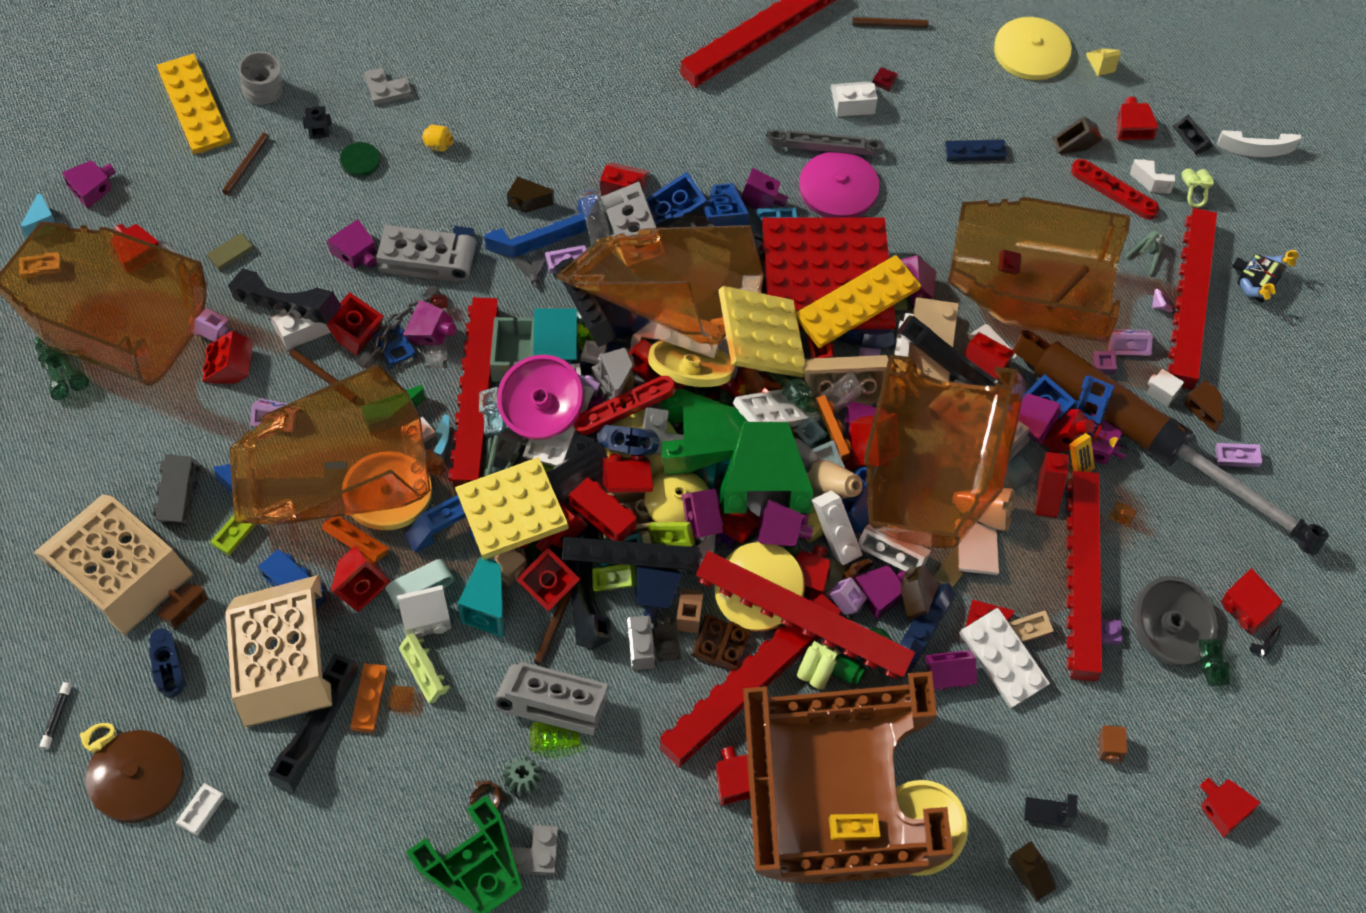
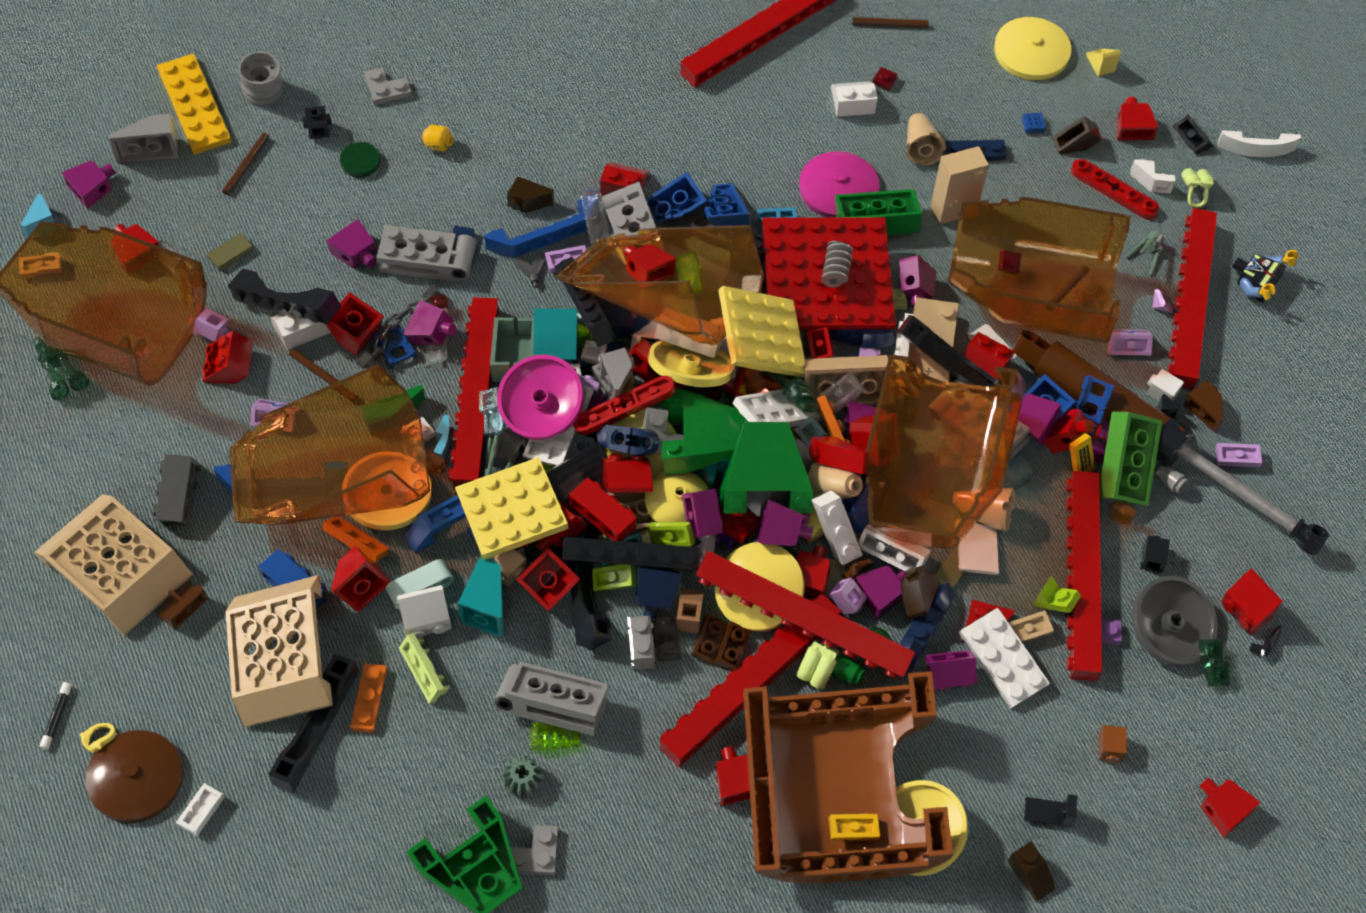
(146, 140): none -> light grey slope
(162, 646): dark blue piece -> none
(231, 536): lime plate -> none
(401, 698): clear orange plate -> none
(485, 785): reddish brown piece -> none
(553, 626): reddish brown piece -> none
(649, 263): none -> red torso
(689, 270): none -> clear neon green slope
(762, 191): magenta torso -> none
(825, 142): dark grey plate -> none
(836, 264): none -> light grey piece
(838, 454): none -> red slope
(857, 301): yellow plate -> none
(897, 206): none -> green slope
(923, 141): none -> tan cone
(958, 181): none -> tan brick
(1033, 122): none -> blue tile
(1051, 484): red slope -> none
(1056, 598): none -> lime slope
(1105, 361): medium lavender plate -> none
(1130, 458): none -> bright green slope
(1155, 553): none -> black brick
(1168, 406): none -> black slope
(1172, 479): none -> light grey cone

